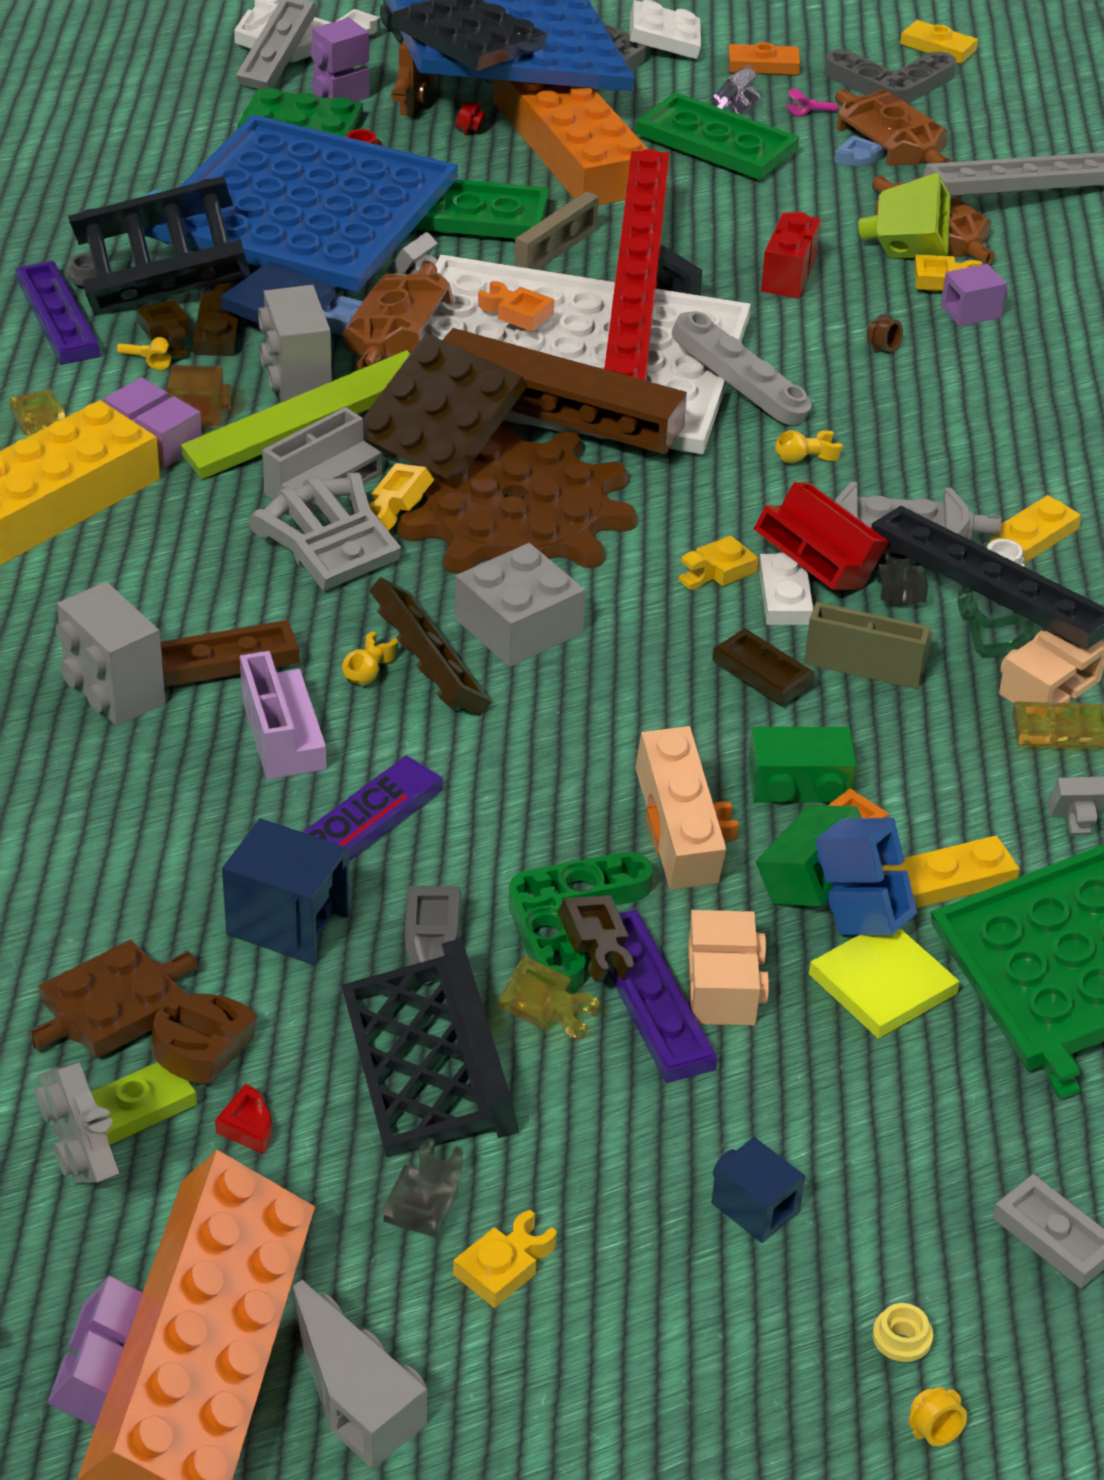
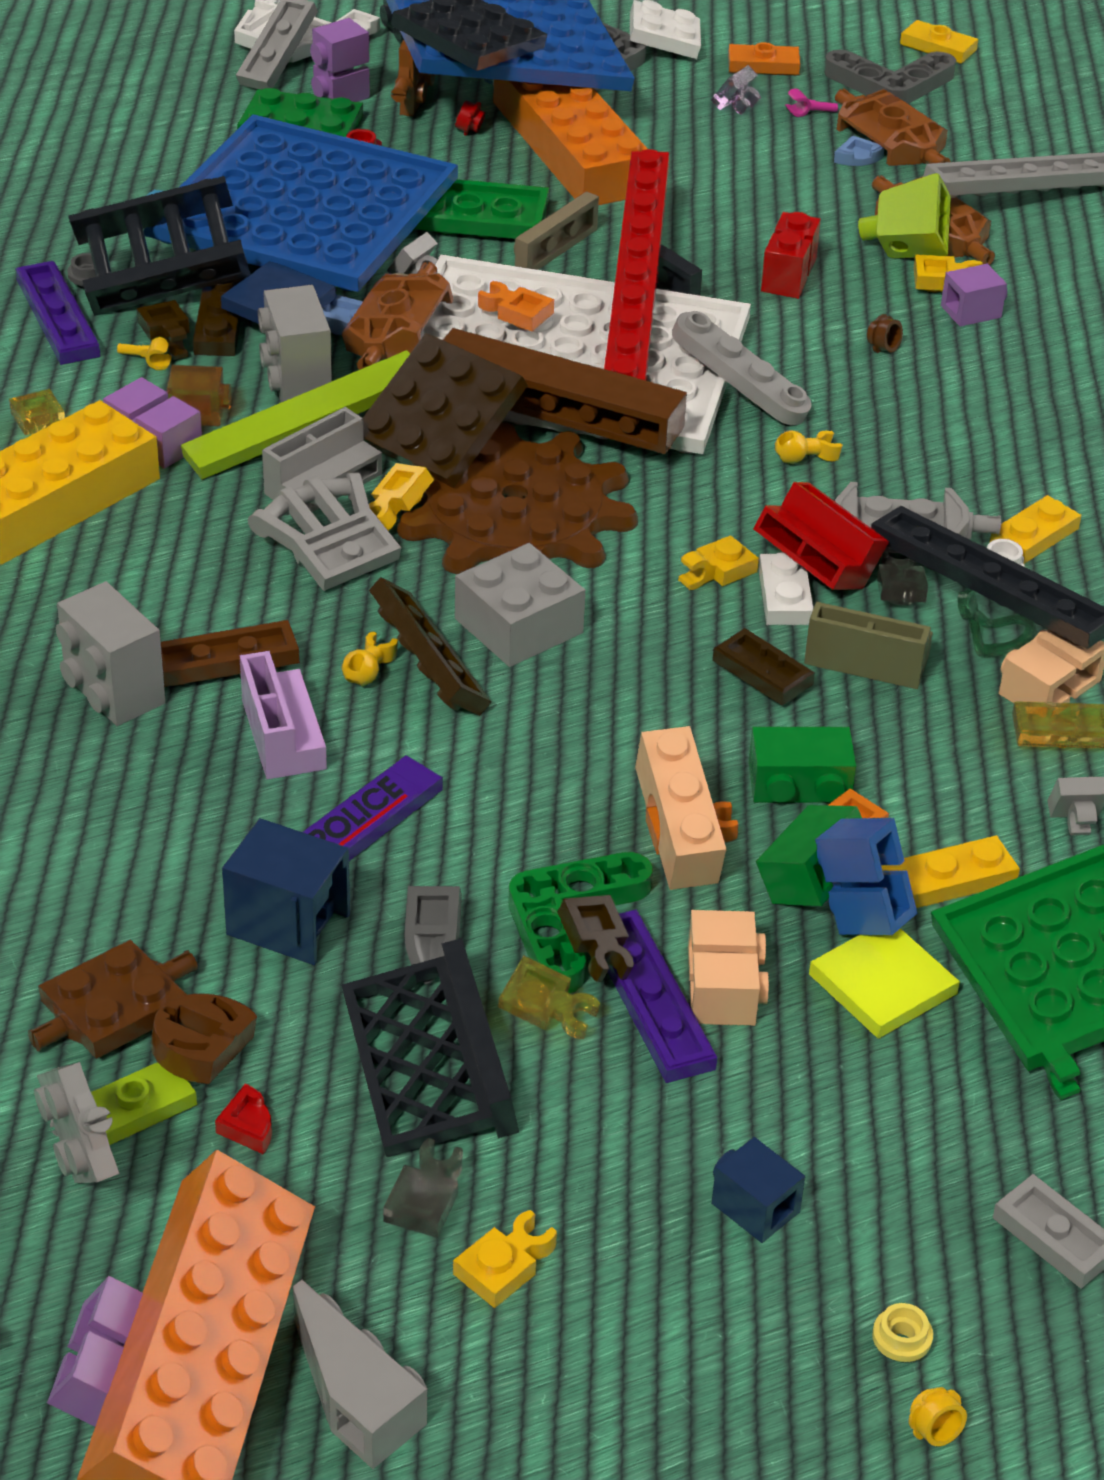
(717, 135): green plate -> none

